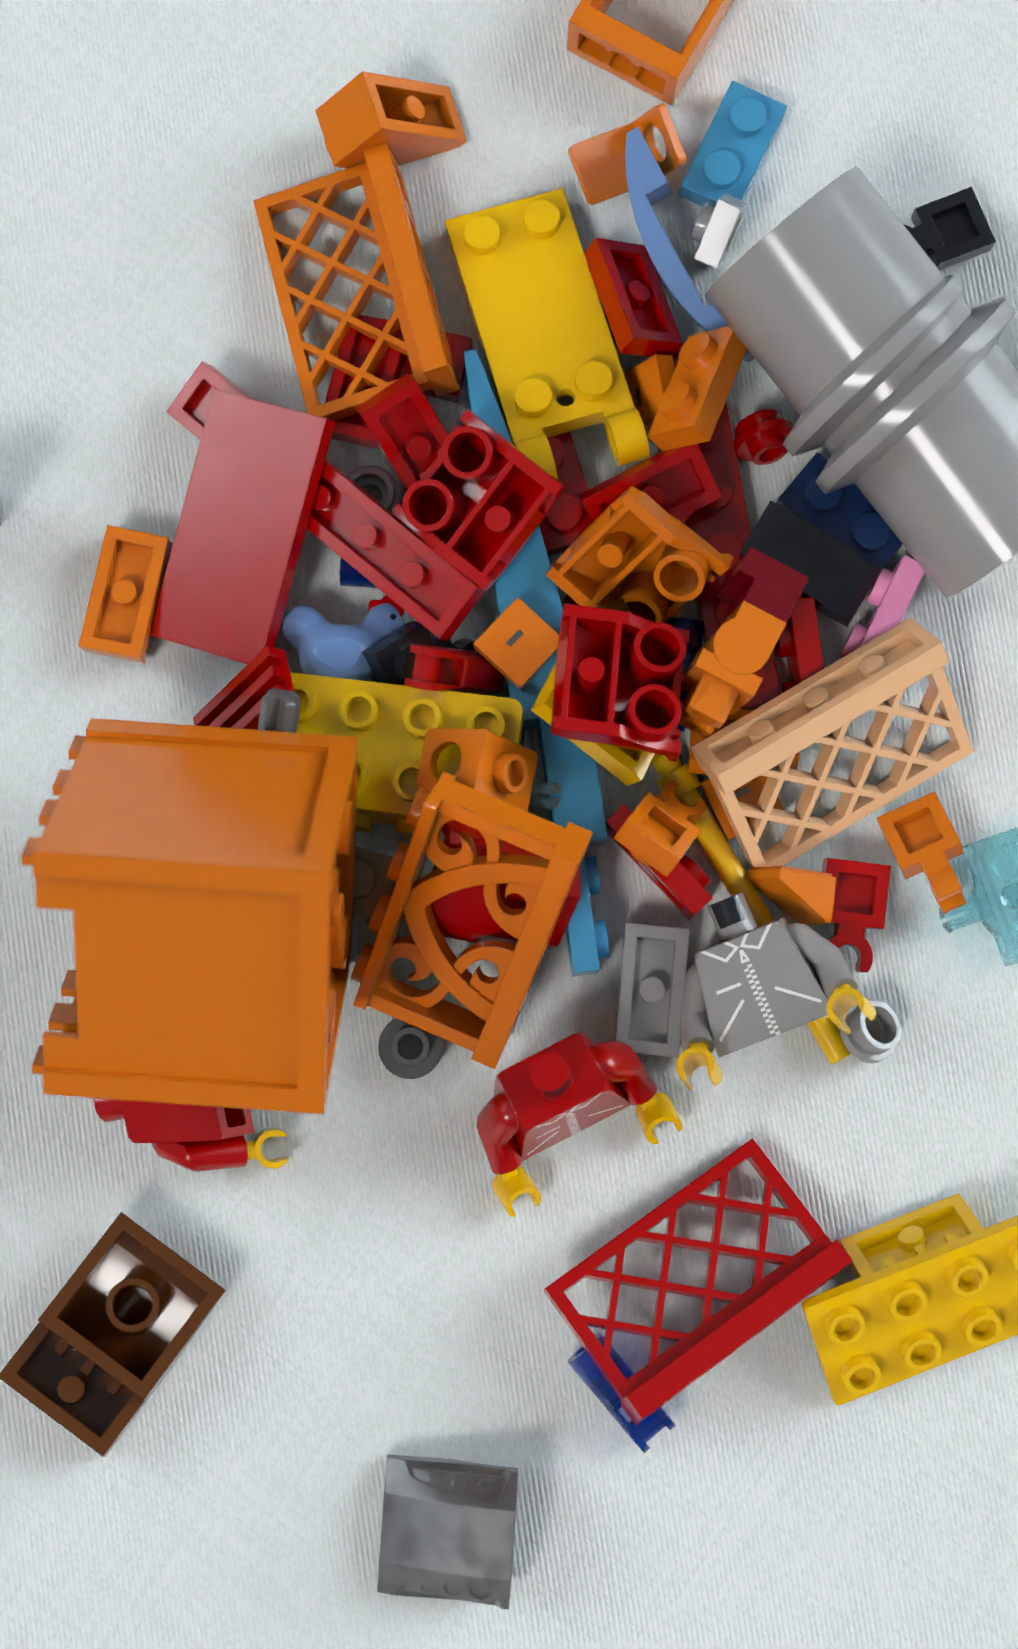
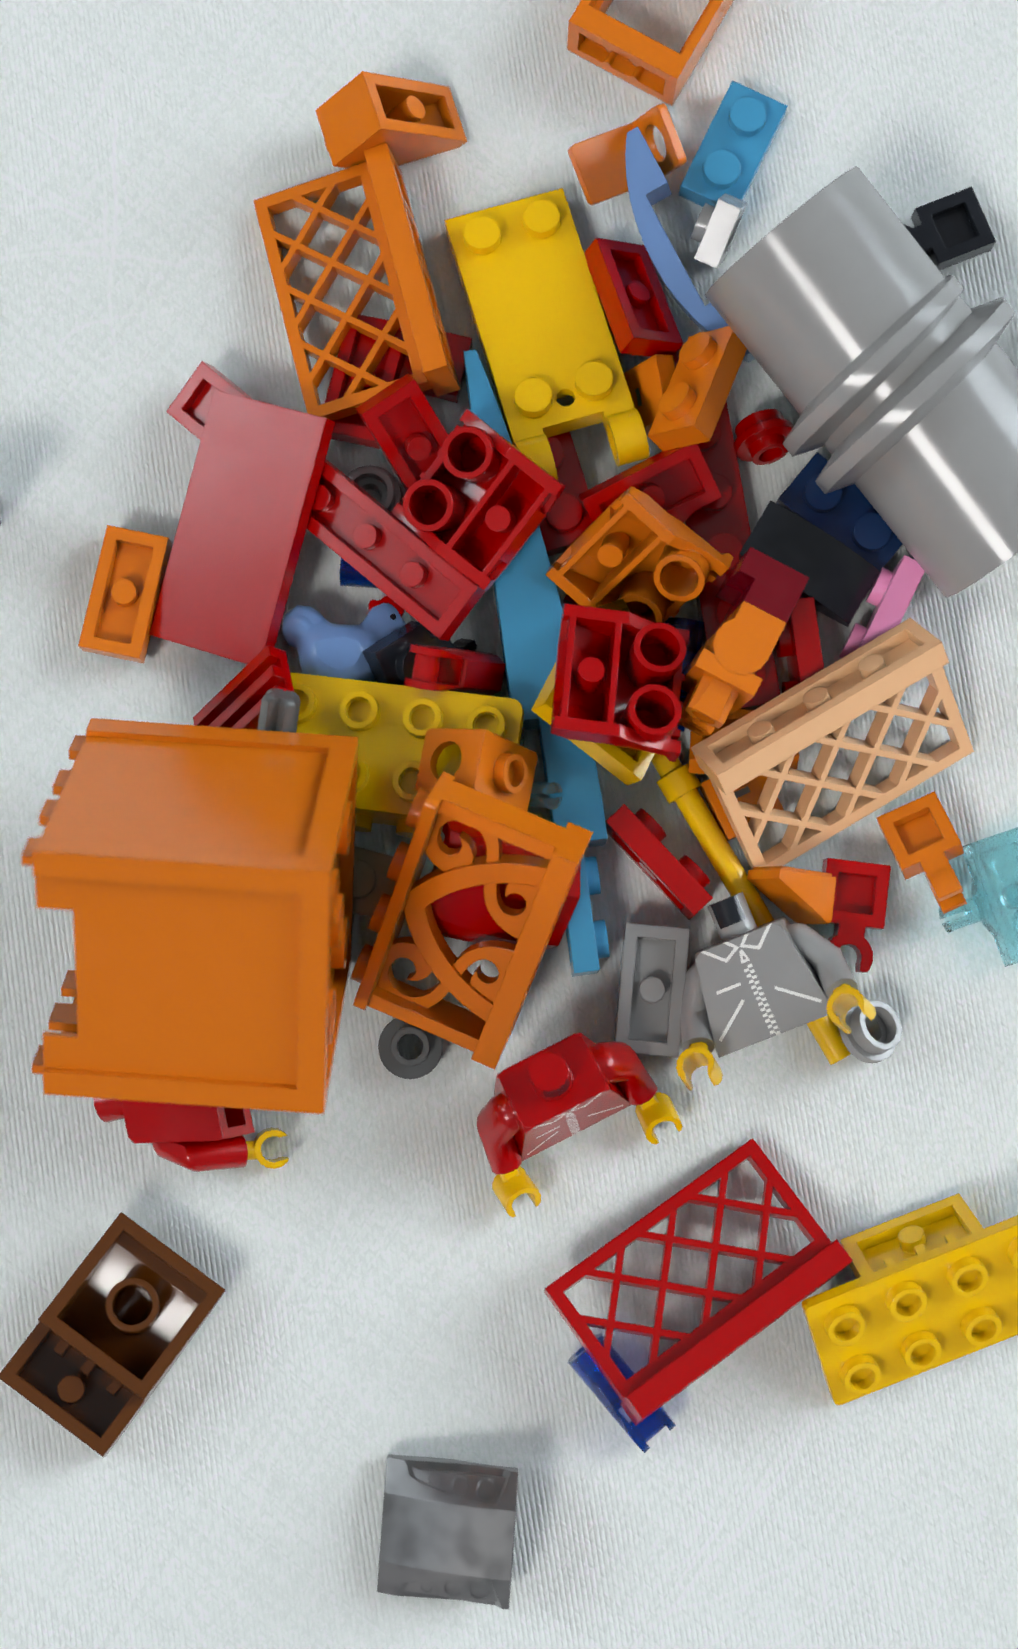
(518, 643): orange tile -> none
(661, 829): orange plate -> none

